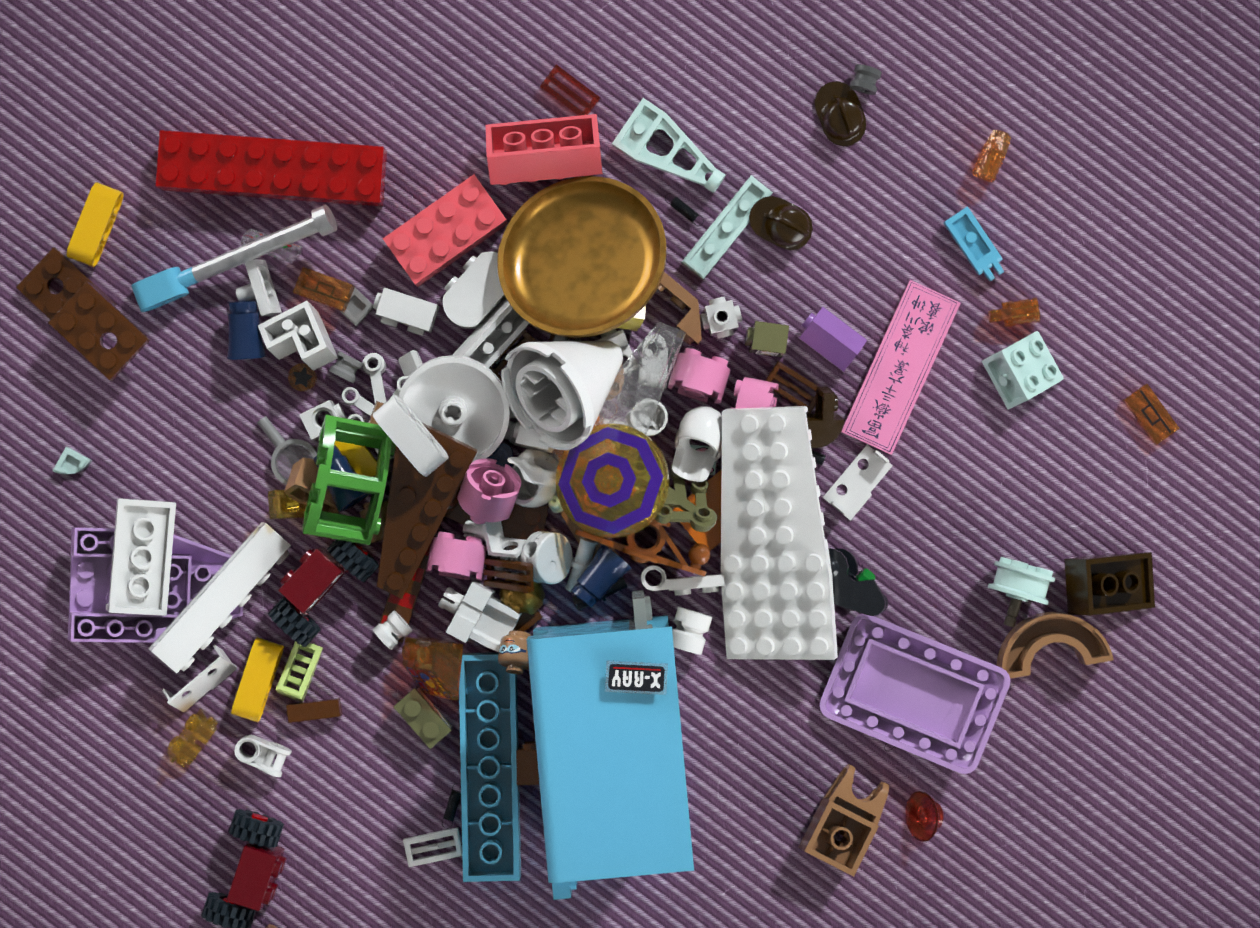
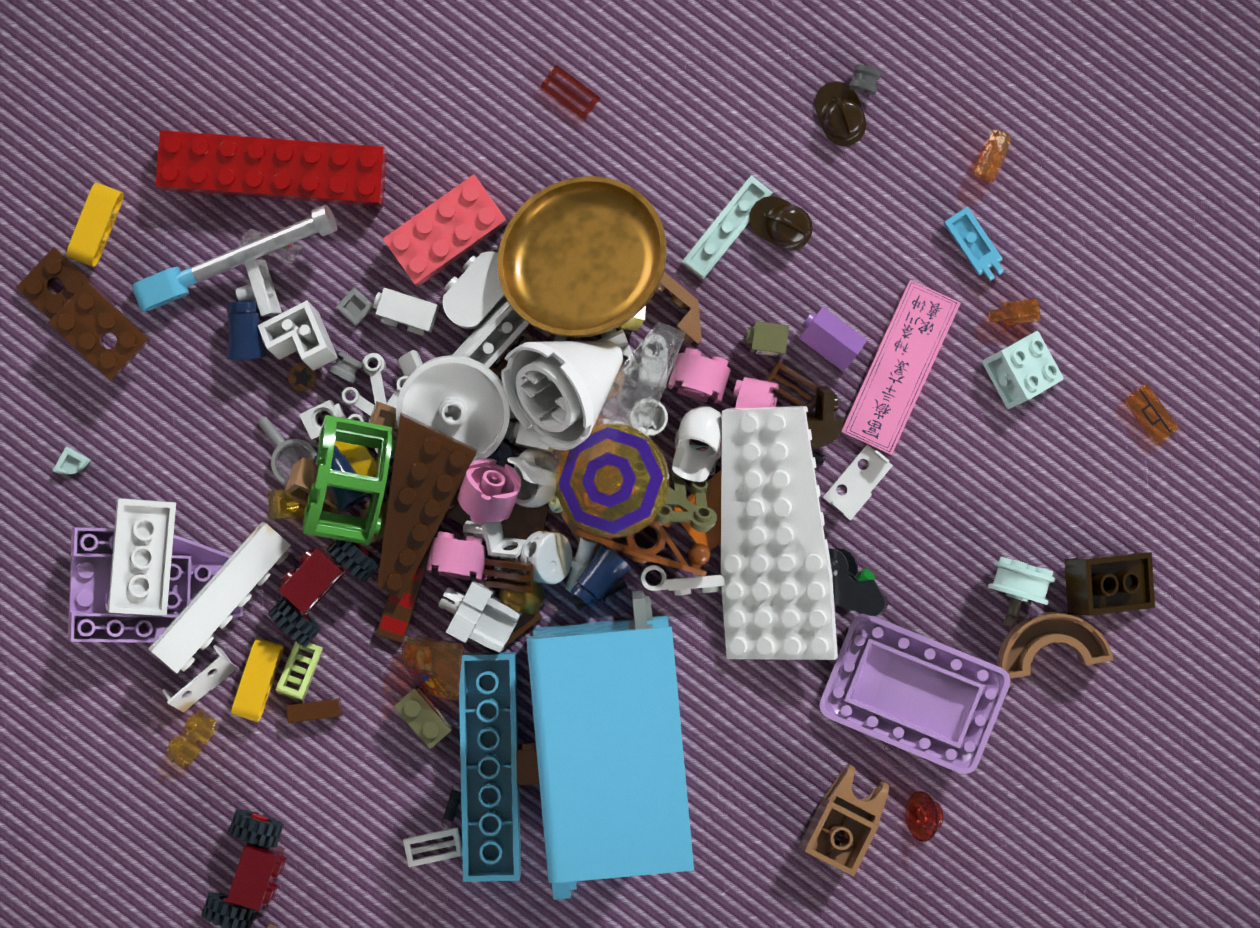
(264, 755): white piece -> none
(323, 289): clear orange tile -> none
(392, 630): white wheel -> none
(410, 436): white beam -> none
(514, 652): medium nougat head -> none
(543, 149): coral brick -> none
(636, 677): tile -> none
(639, 130): light aqua plate -> none
(684, 209): black piece -> none
(690, 630): white wheel -> none
(718, 328): white brick -> none

